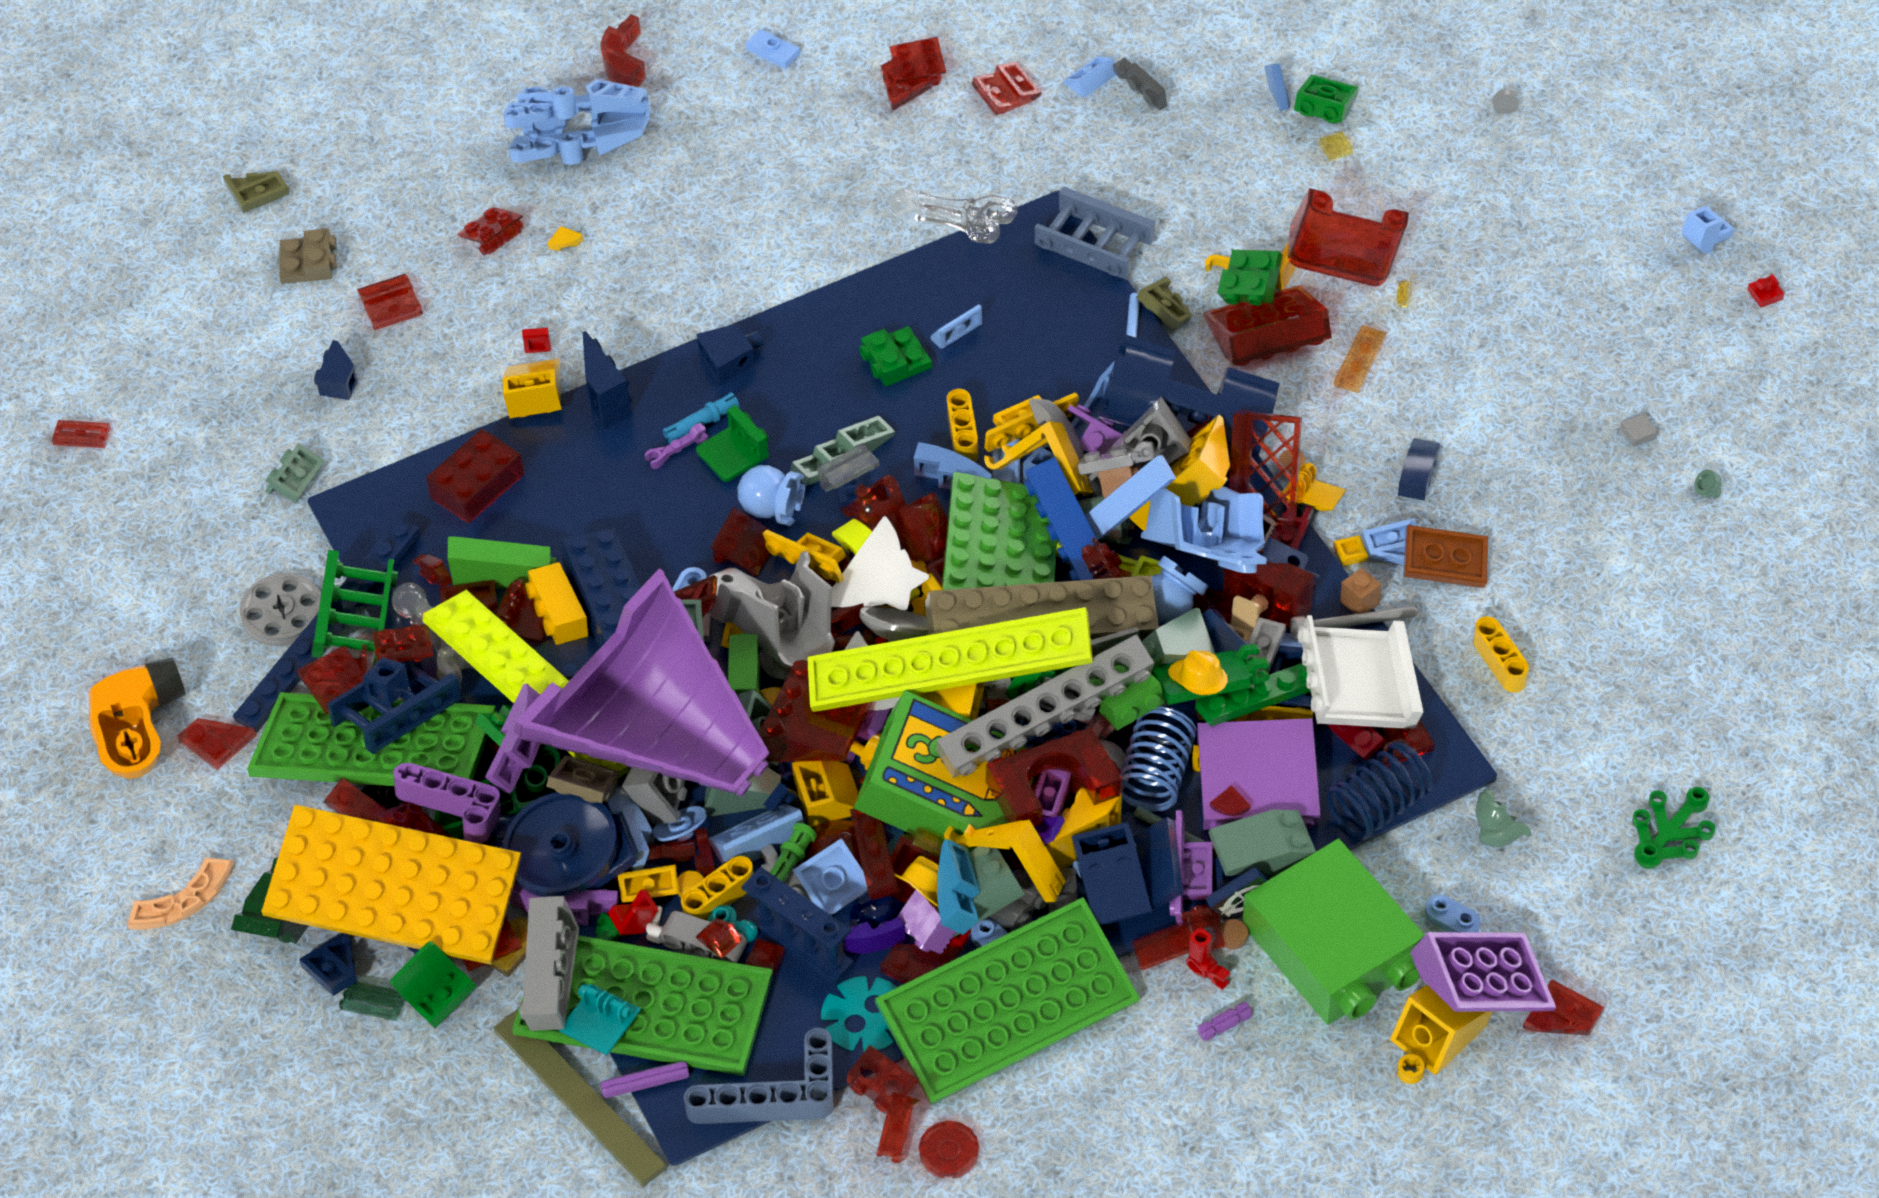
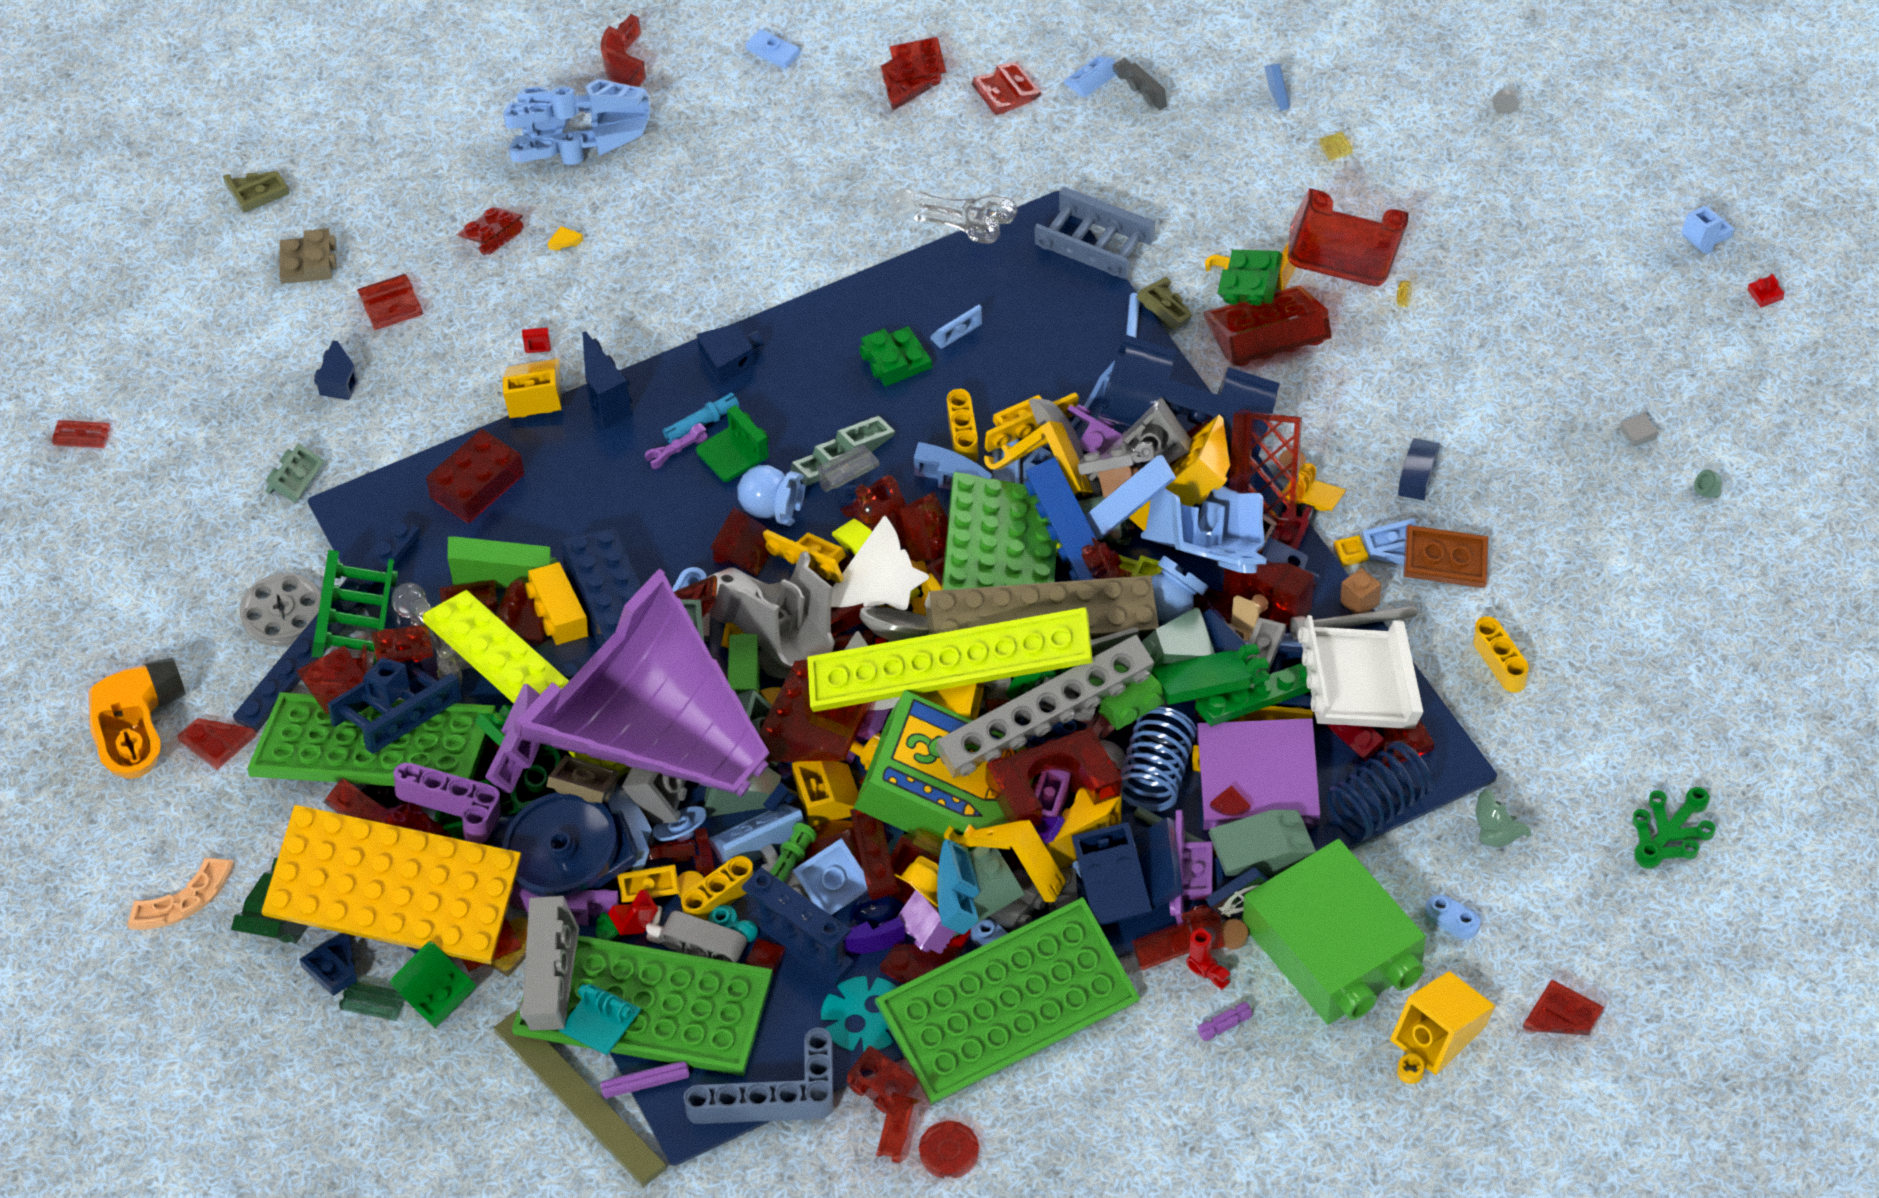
(433, 570): clear red plate -> none
(719, 937): clear red slope -> none
(1199, 673): yellow piece -> none
(1325, 99): green plate -> none
(1359, 359): clear orange tile -> none
(1482, 971): medium lavender slope -> none

